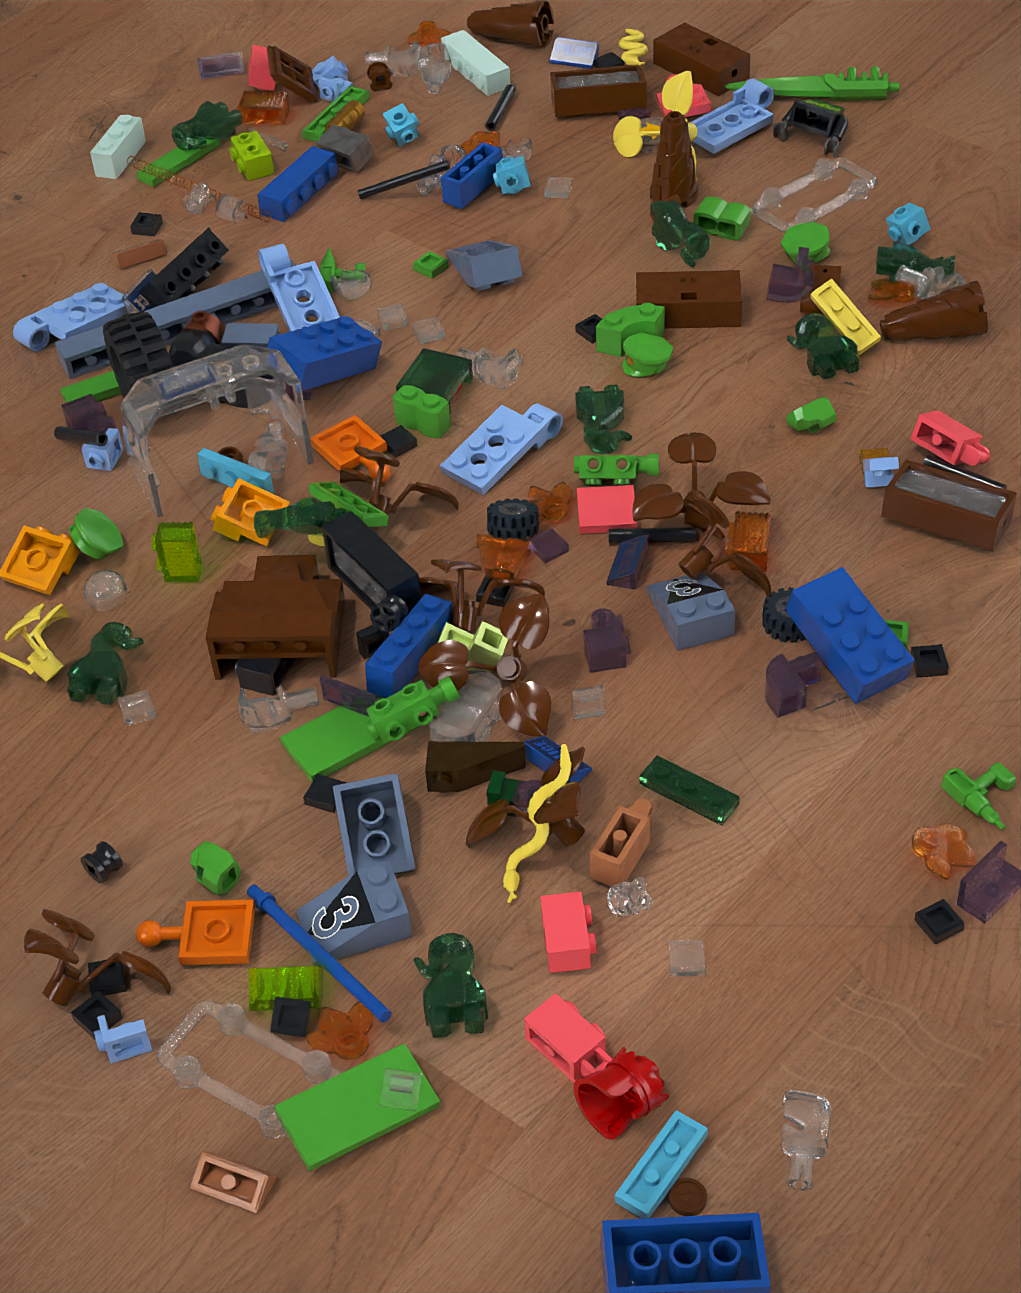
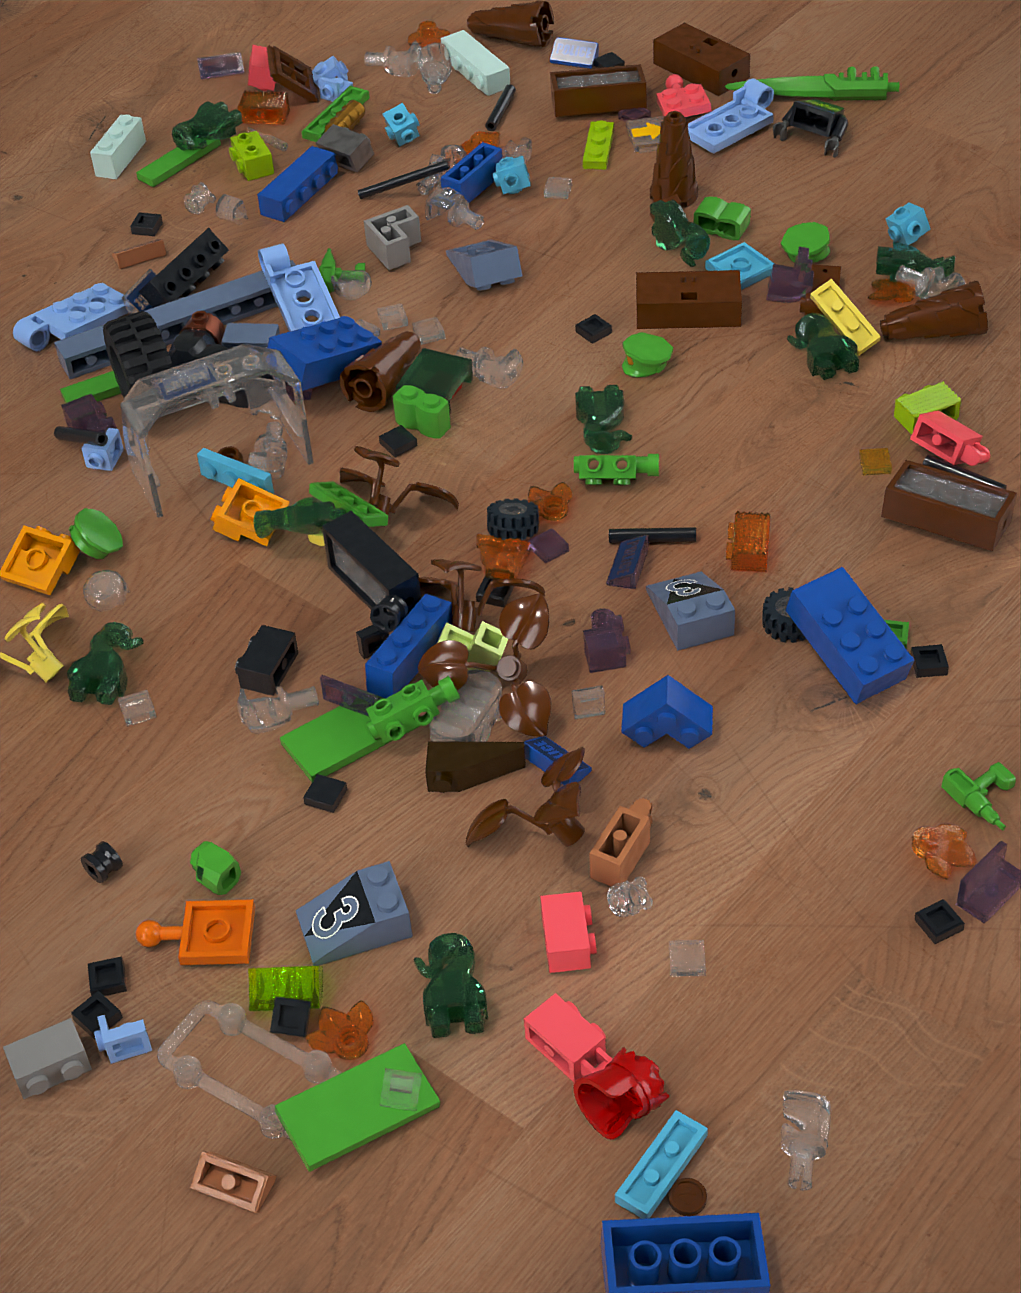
(47, 1058): none -> light grey brick
(66, 977): reddish brown plant -> none
(177, 552): clear neon green brick -> none
(190, 184): clear orange piece -> none
(267, 904): blue bar -> none
(277, 614): reddish brown panel -> none
(338, 445): orange plate -> none
(374, 824): sand blue slope -> none
(375, 375): none -> reddish brown cone
(379, 75): reddish brown brick -> none
(392, 235): none -> light grey brick
(430, 264): bright green tile -> none
(447, 198): none -> clear piece
(507, 427): light blue hinge -> none
(511, 877): light yellow animal -> none
(514, 791): leg -> none
(598, 145): none -> lime plate
(605, 508): coral tile -> none
(625, 322): bright green brick -> none
(633, 46): light yellow animal -> none
(660, 502): reddish brown plant -> none
(669, 710): none -> blue brick
(676, 96): light yellow plant -> none
(689, 790): clear green plate -> none
(705, 517): reddish brown plant -> none
(751, 263): none -> medium azure tile
(788, 682): clear purple brick -> none
(812, 416): bright green rock -> none
(823, 170): clear bar -> none
(879, 471): light blue bracket -> none
(929, 399): none -> lime brick

